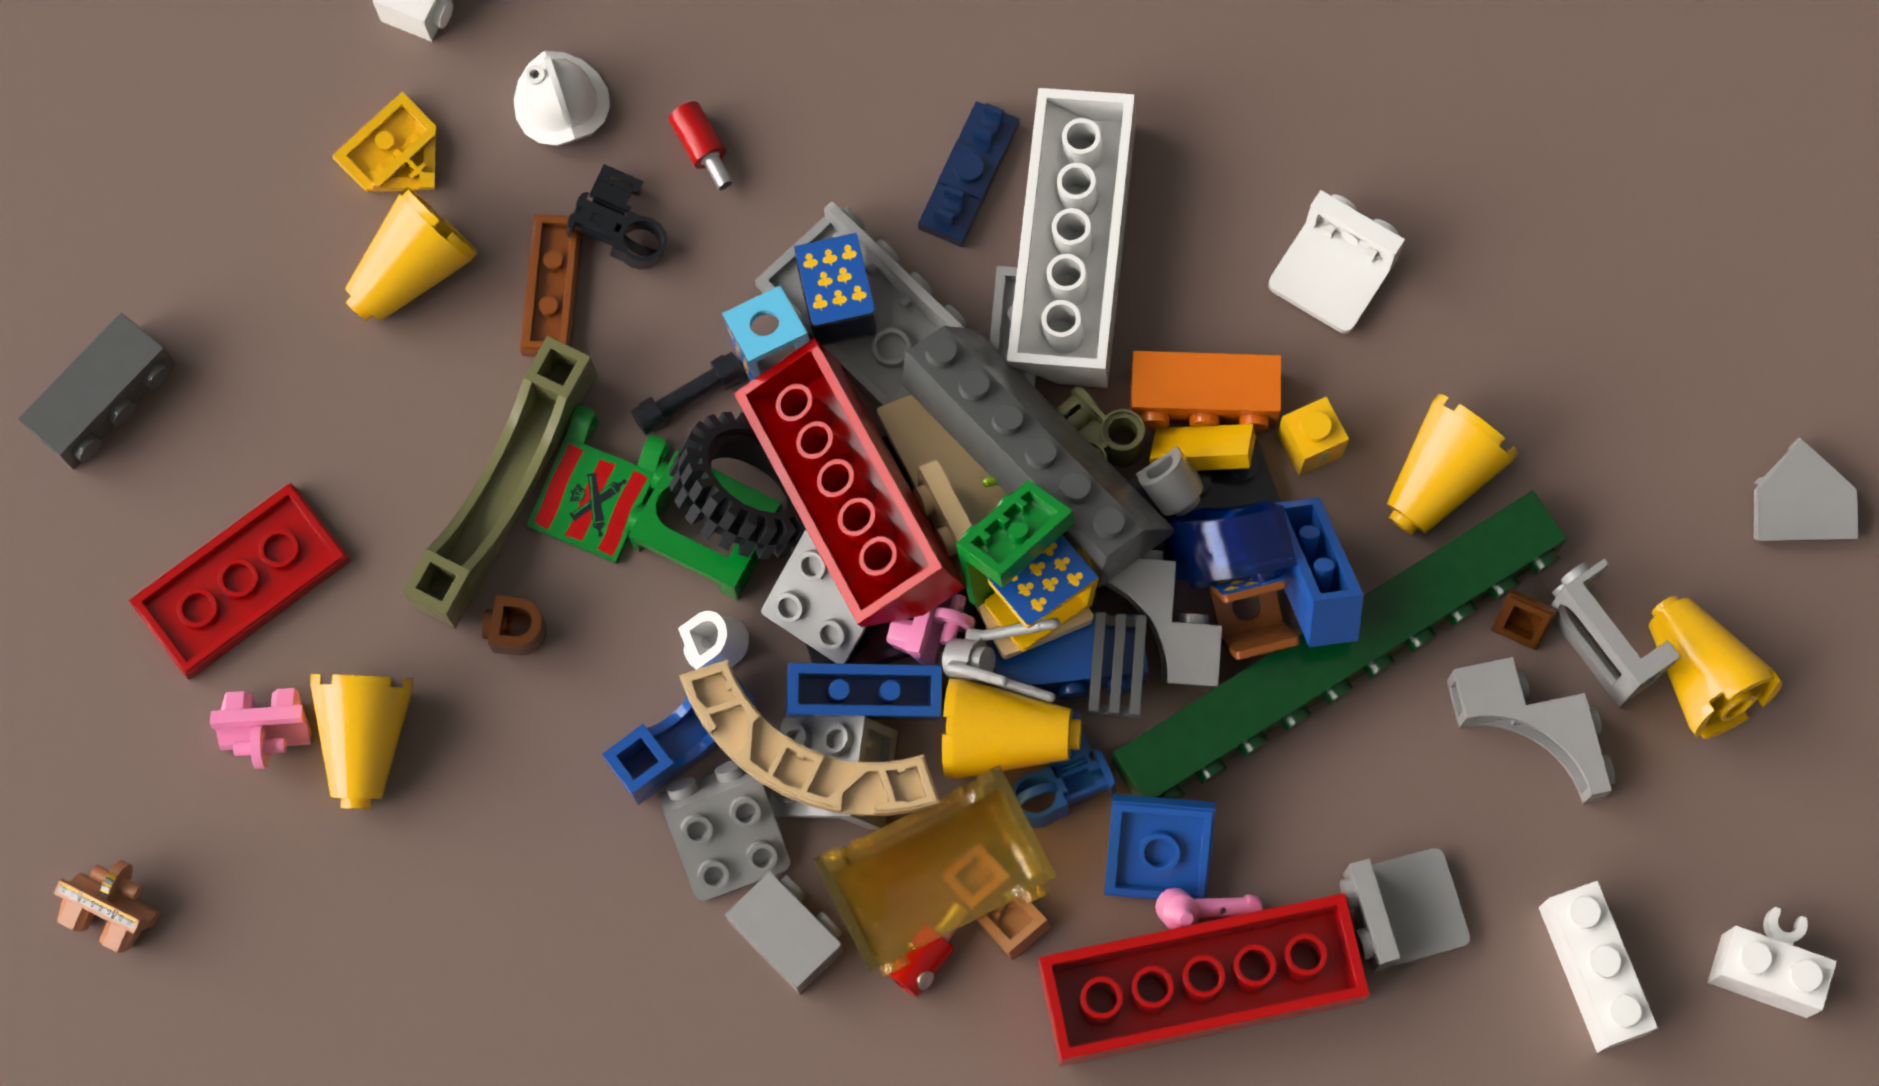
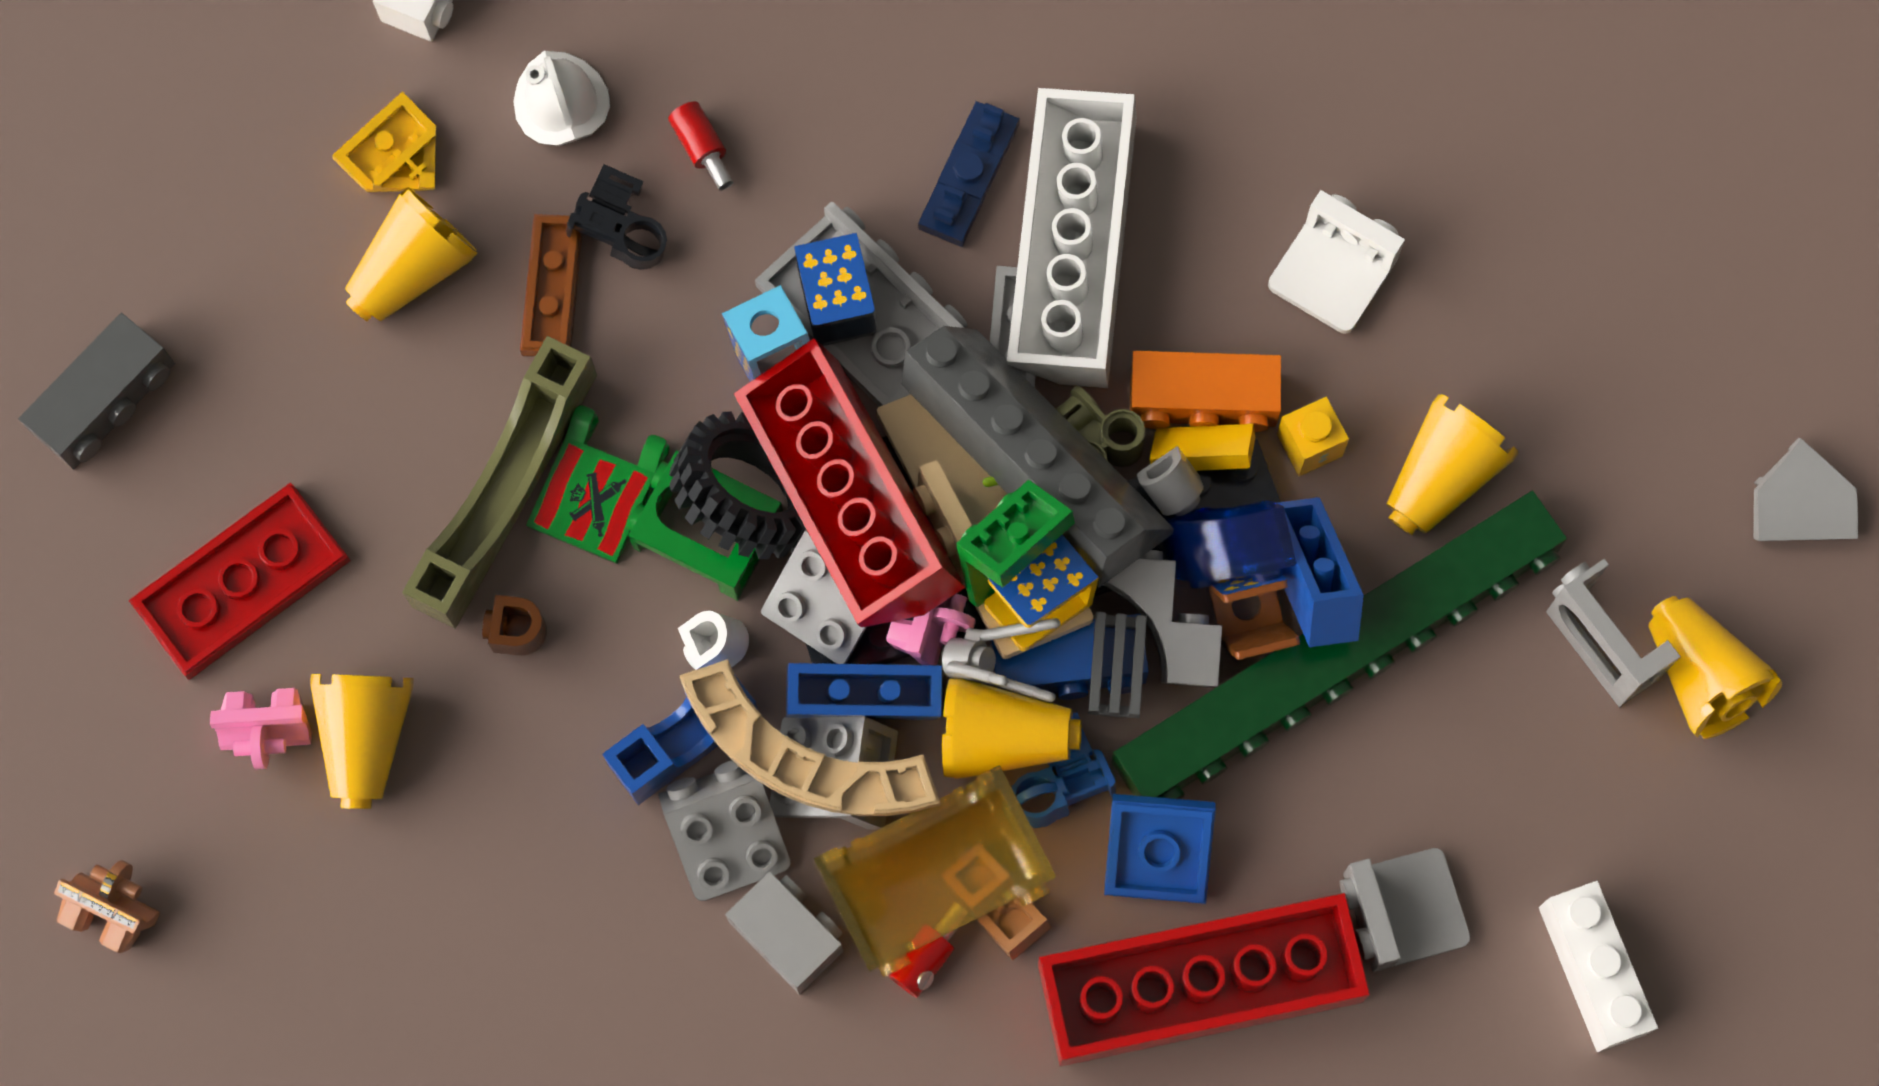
(725, 372): black bar -> none
(1179, 909): bright pink piece -> none
(1523, 619): reddish brown slope -> none
(1566, 726): light grey arch -> none
(1773, 968): white brick -> none

